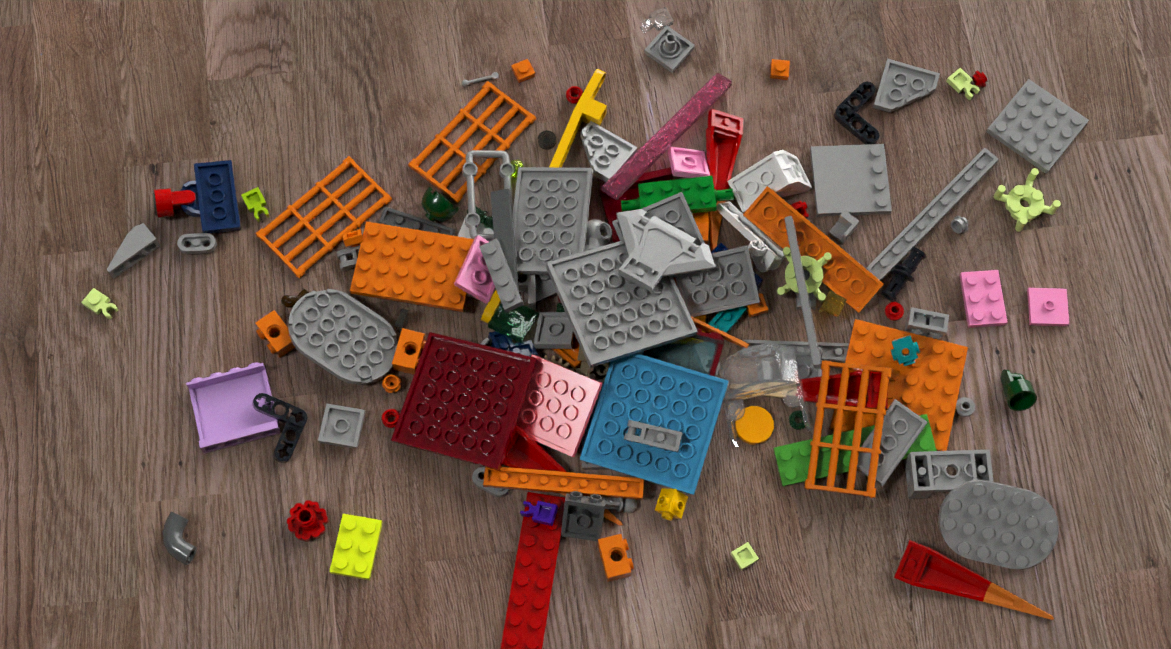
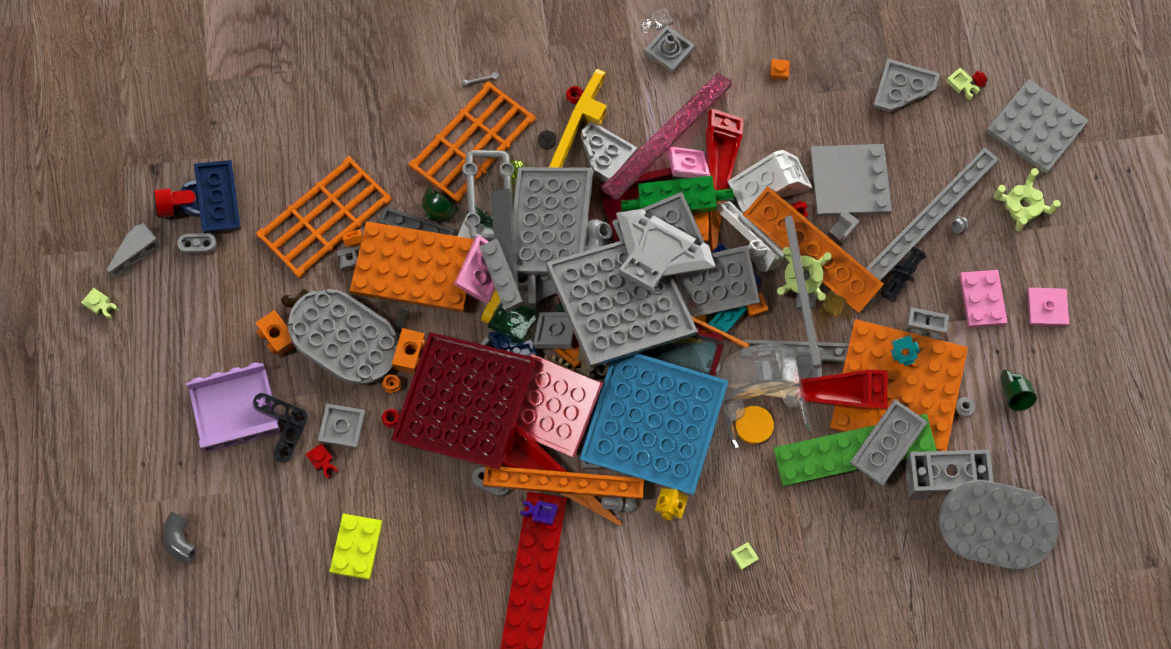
(255, 202): lime plate -> none
(311, 528): red plant -> none
(321, 459): none -> red plate
(523, 70): orange plate -> none
(583, 516): dark grey plate -> none
(613, 569): orange brick -> none
(654, 436): light grey plate -> none
(796, 414): clear green plate -> none
(851, 111): black beam -> none
(855, 448): orange door -> none
(891, 315): red plate -> none
(932, 570): red plate -> none

